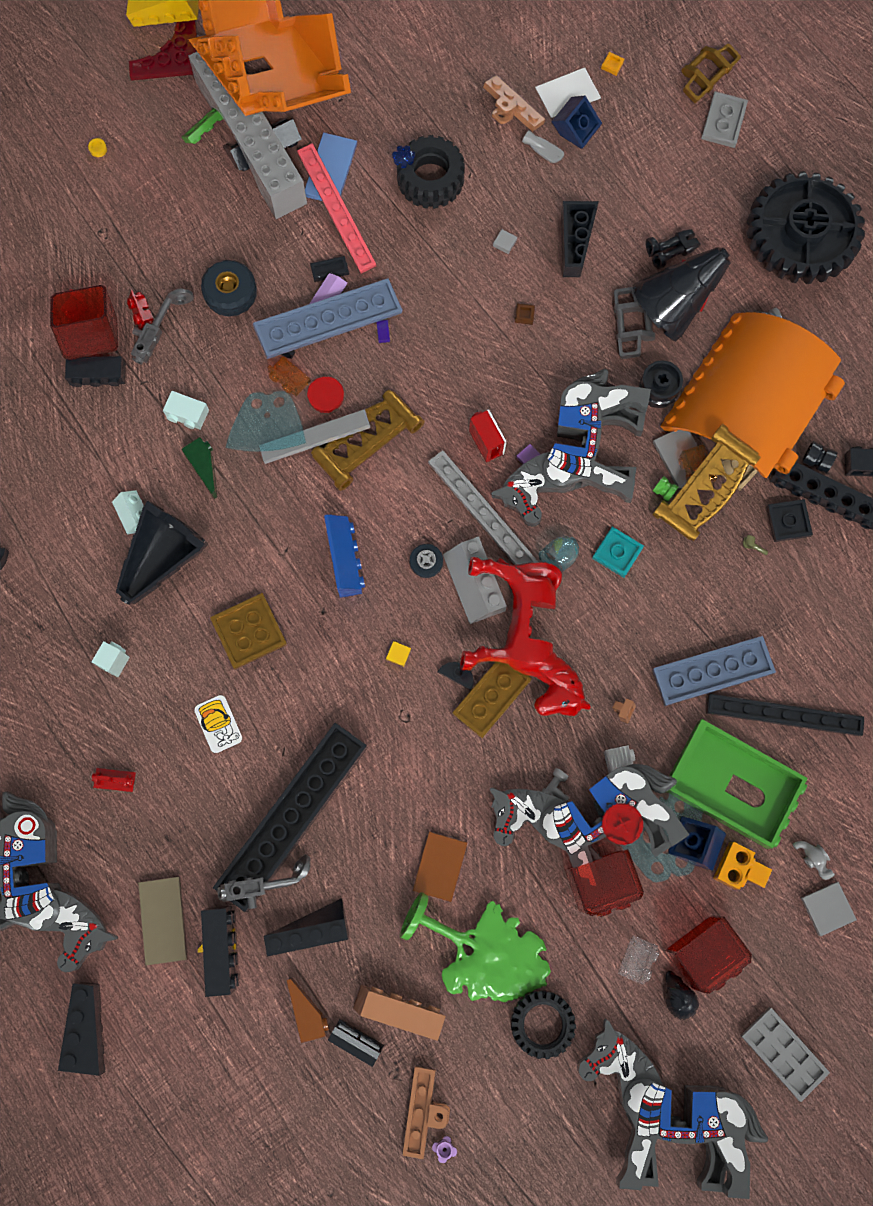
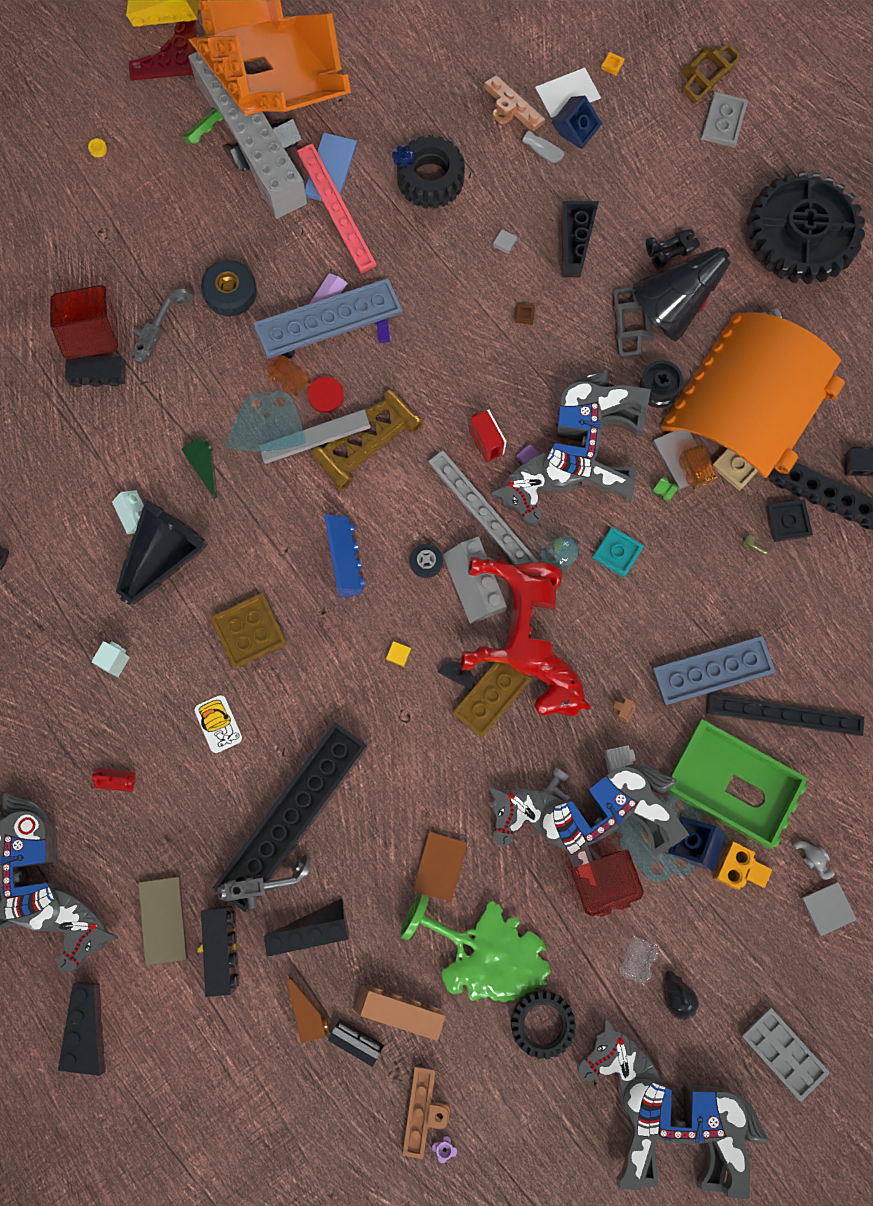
(137, 304): red hinge -> none
(185, 410): light aqua brick -> none
(334, 266): black tile -> none
(622, 824): red tile -> none
(709, 955): clear red plate -> none
(726, 447): pearl gold piece -> none
(821, 458): black wheel -> none

